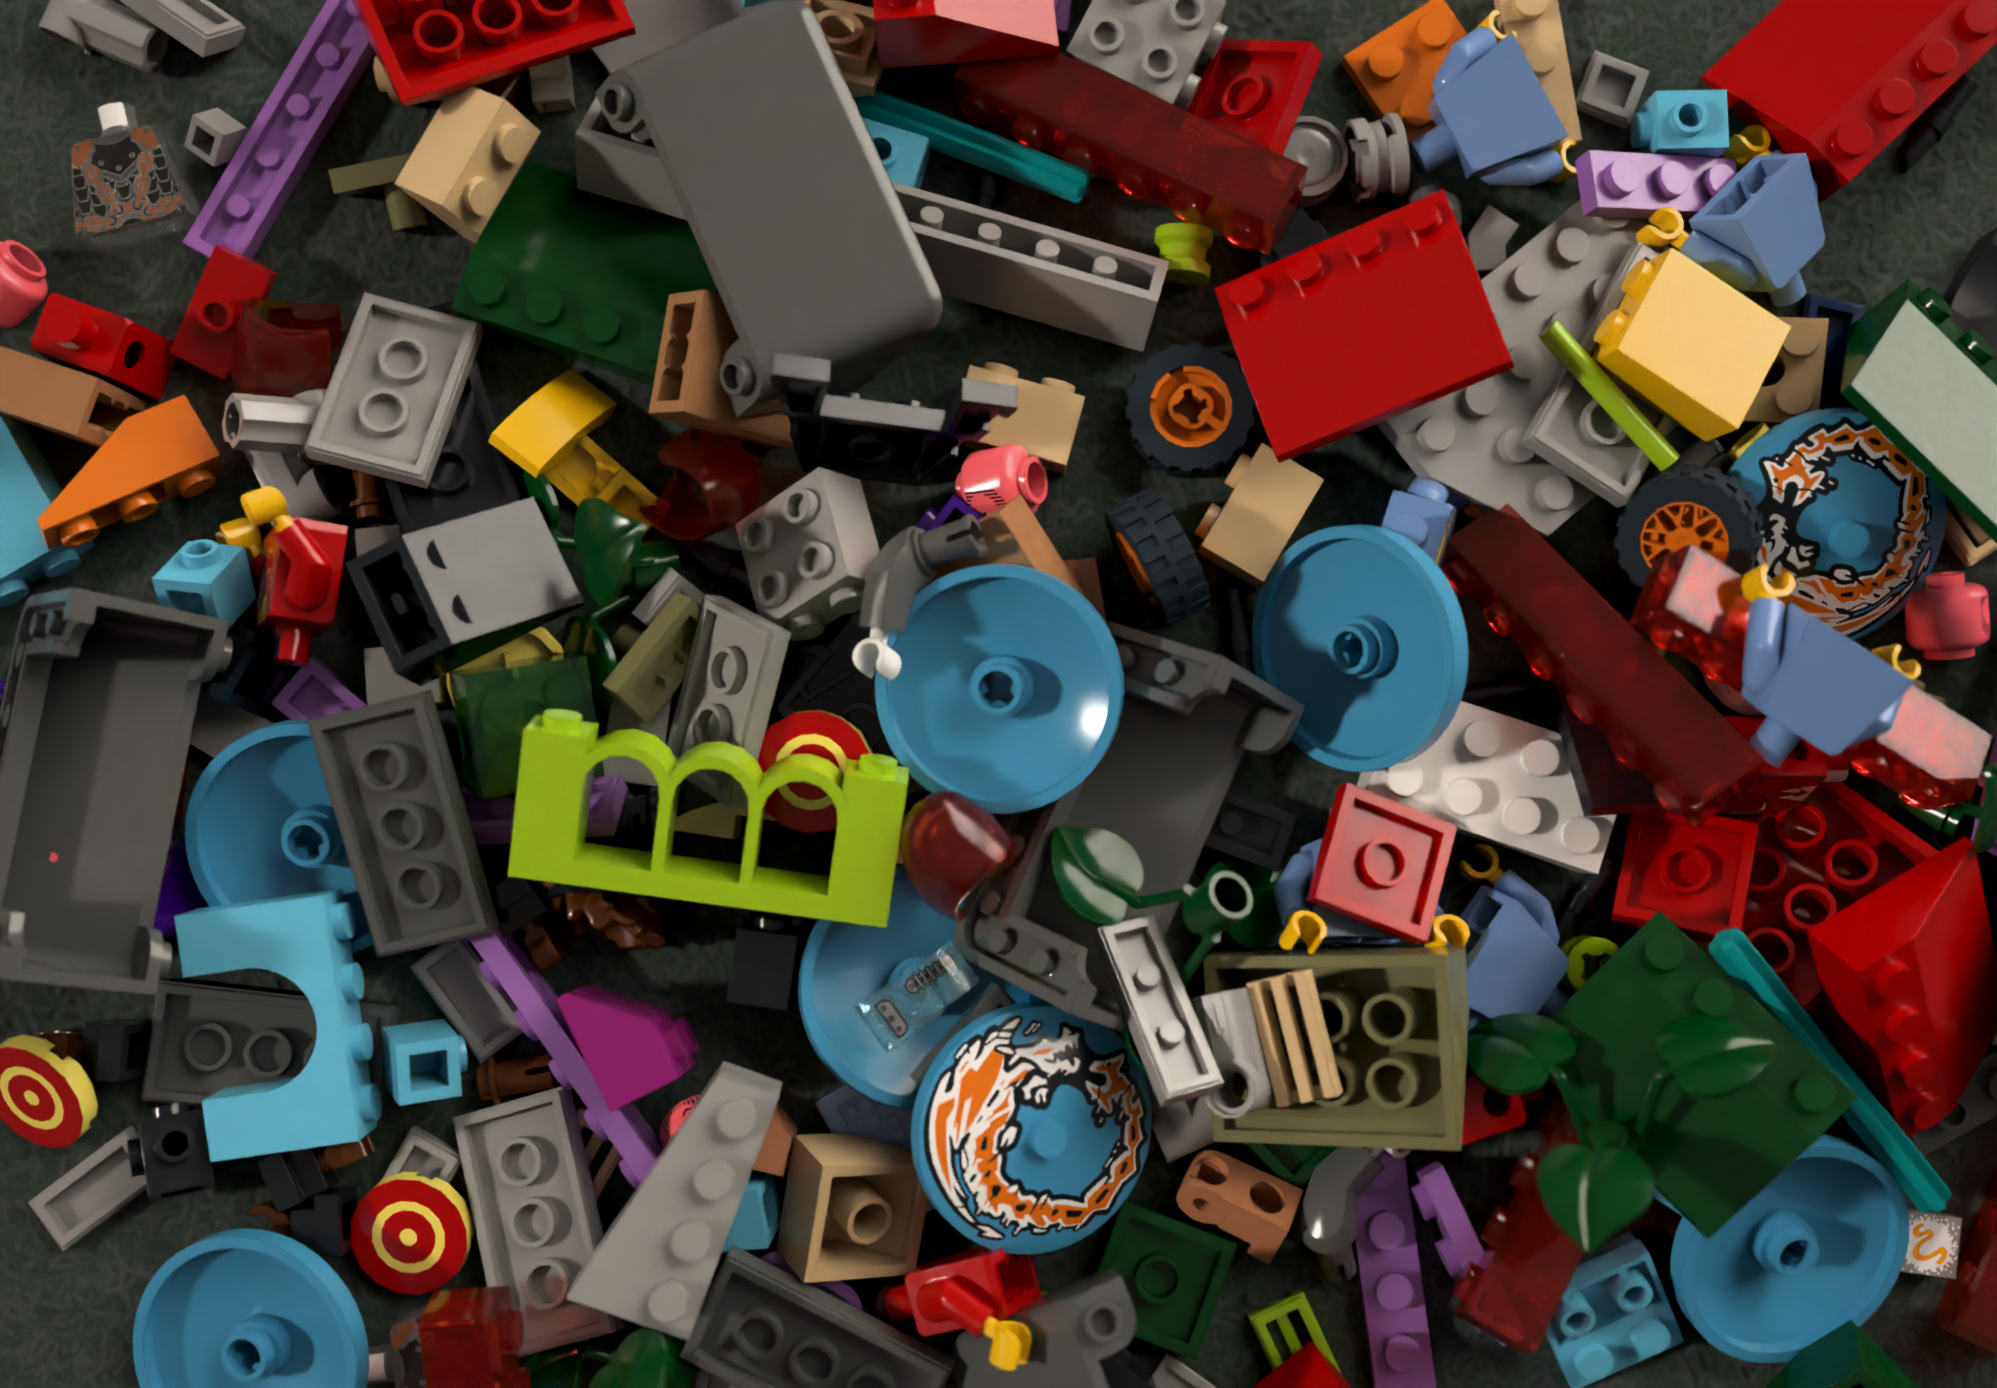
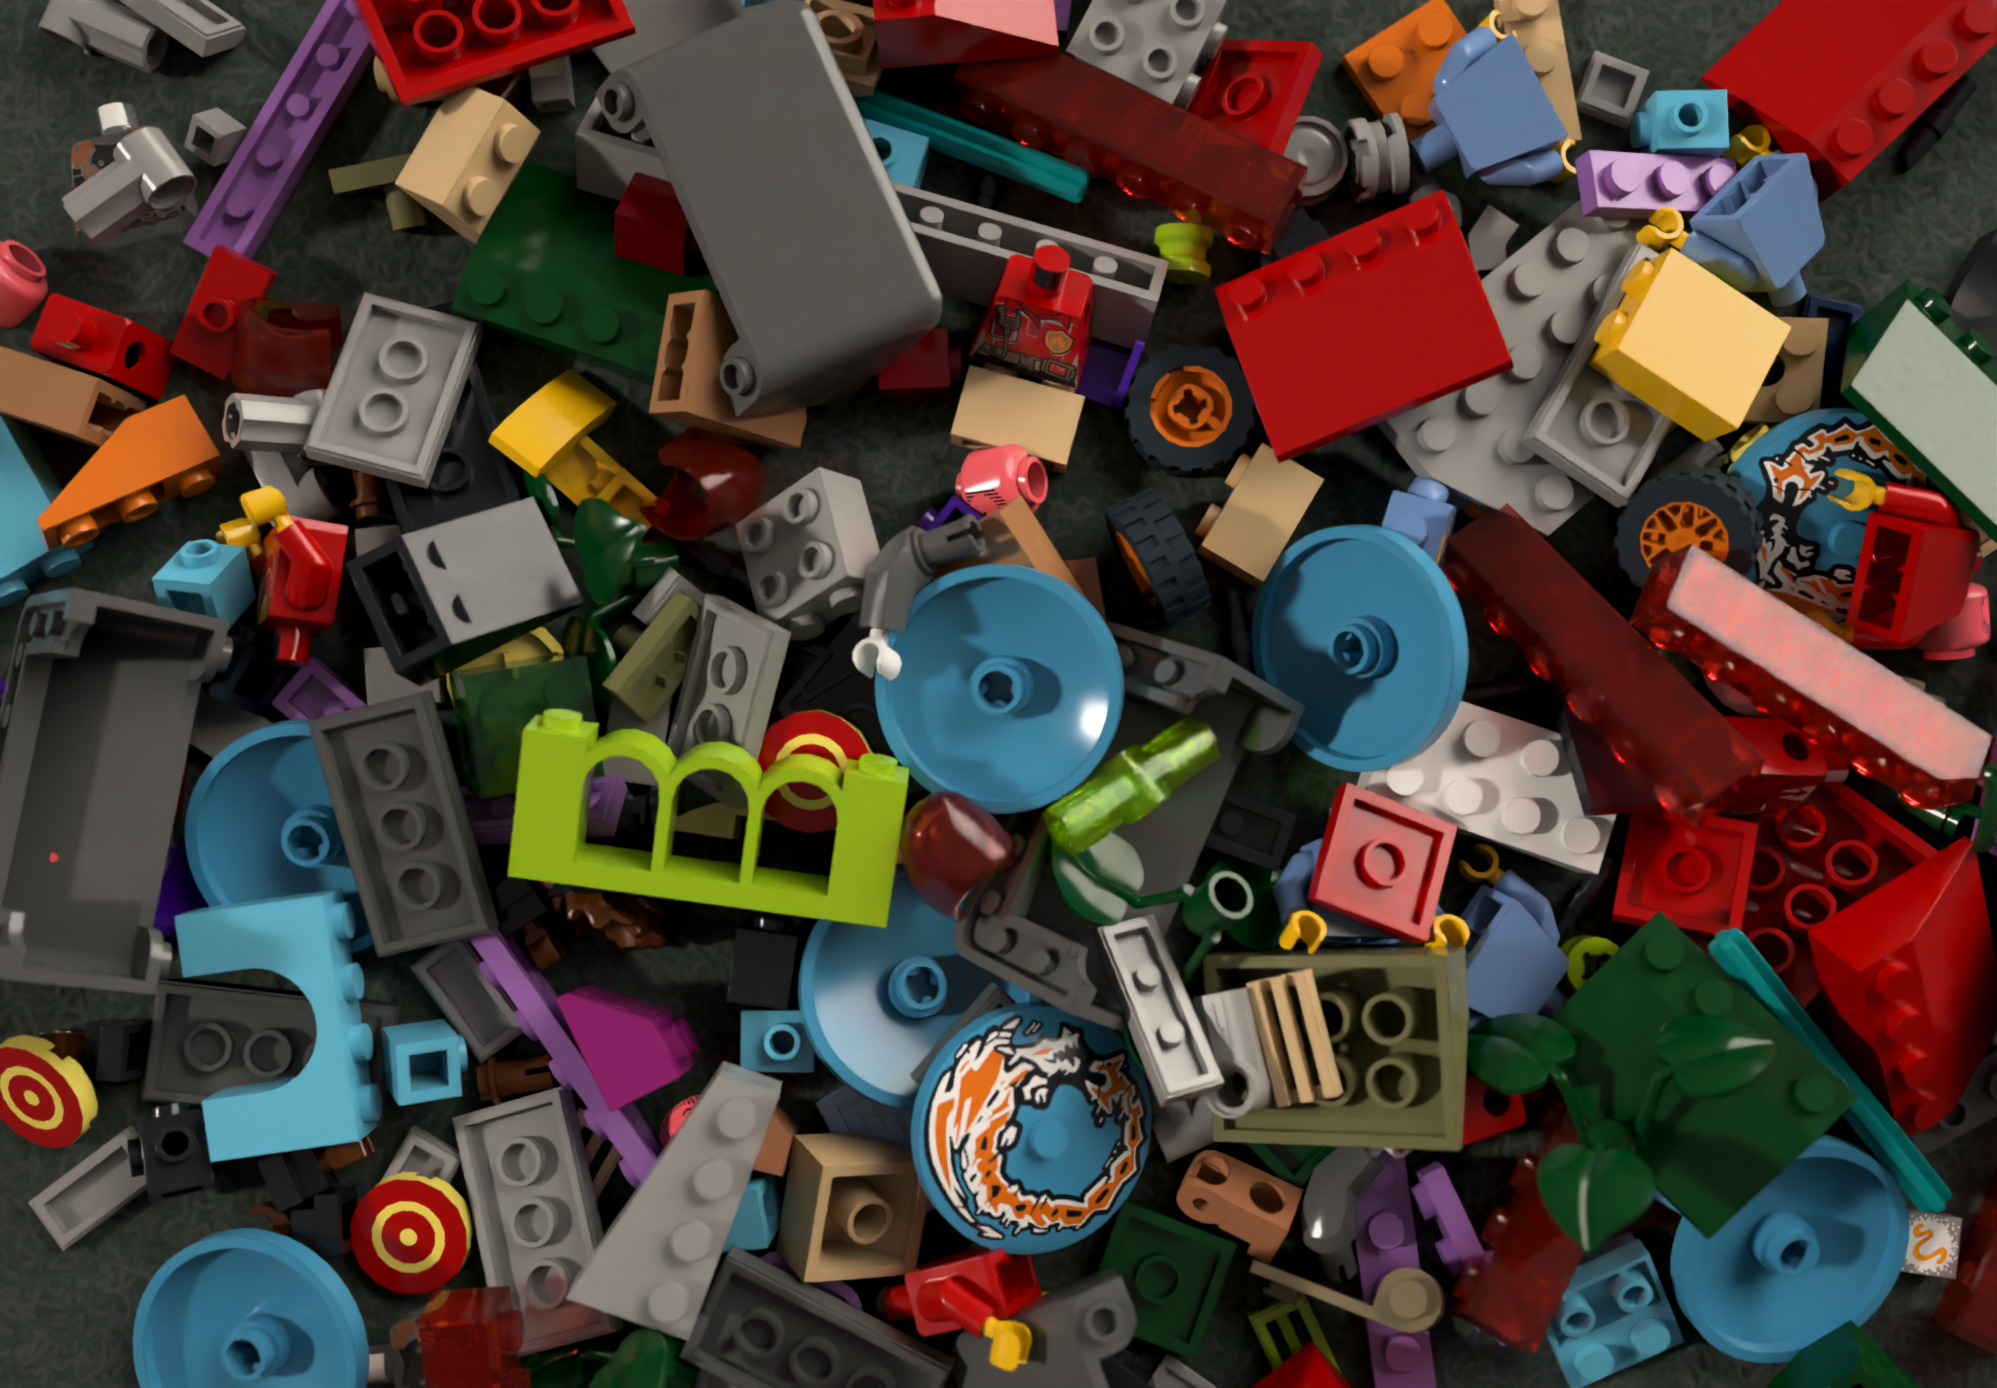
(141, 178): none -> light grey piece
(653, 226): none -> dark red brick
(775, 1041): none -> medium azure brick
(876, 438): black wing -> none
(917, 996): clear light blue leg -> none
(923, 370): none -> dark red brick
(1038, 318): none -> red torso
(1108, 373): none -> dark purple bracket
(1131, 785): none -> clear neon green piece
(1404, 1301): none -> dark tan door
(1609, 396): lime bar -> none
(1813, 677): medium blue torso -> none
(1909, 567): none -> red torso

